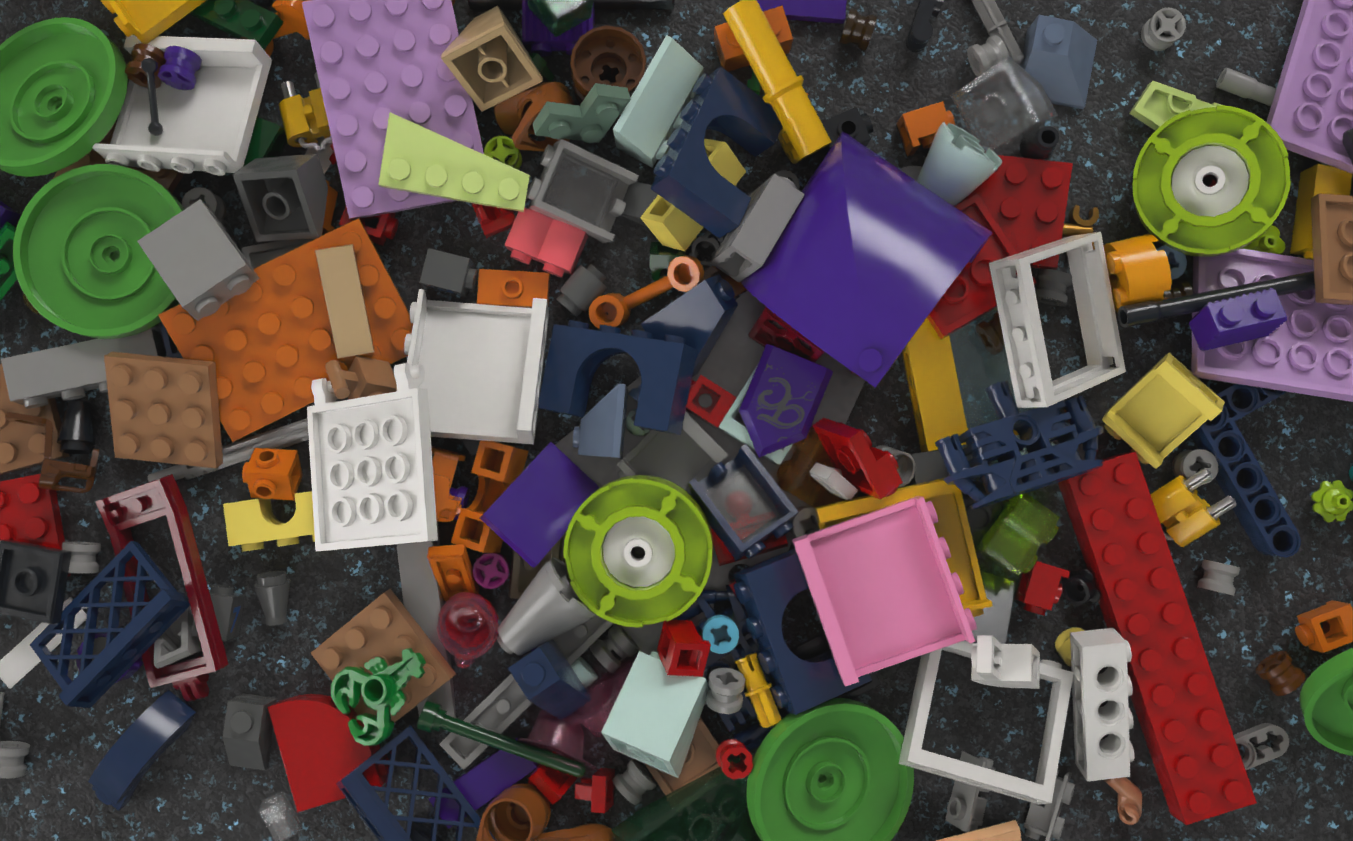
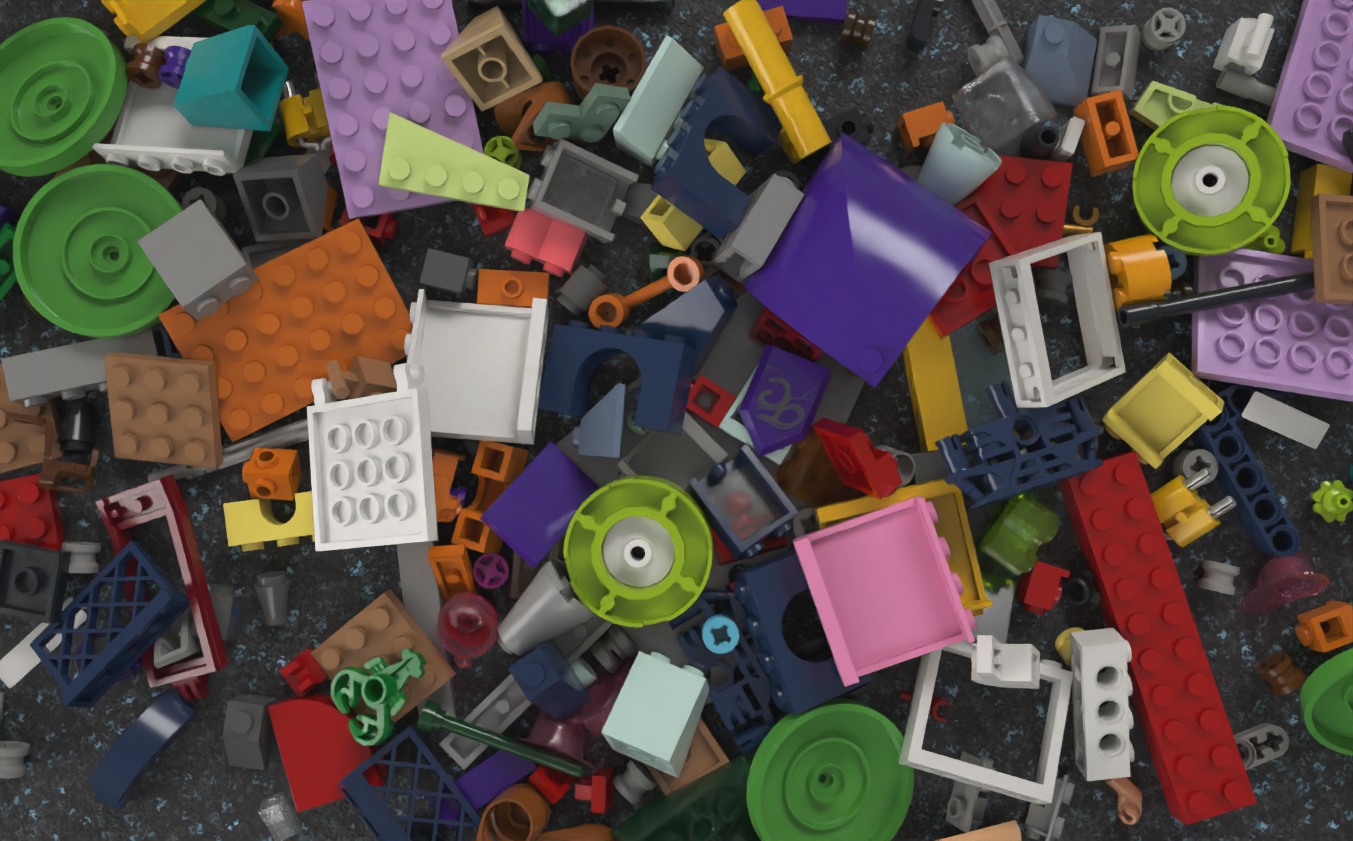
(150, 67): black hinge -> none
(232, 81): none -> teal slope
(303, 673): none -> red tile
(345, 300): tan tile -> none
(682, 649): red brick -> none
(725, 690): light grey wheel -> none
(731, 769): red bush -> none
(758, 690): yellow axle -> none
(833, 481): white tile -> none
(935, 702): none -> red hand
(1068, 139): none -> white tile
(1106, 133): none -> orange brick
(1116, 60): none -> light grey slope
(1237, 319): dark purple brick -> none
(1245, 44): none -> white brick
(1283, 582): none -> clear pink piece
(1285, 420): none -> white sticker

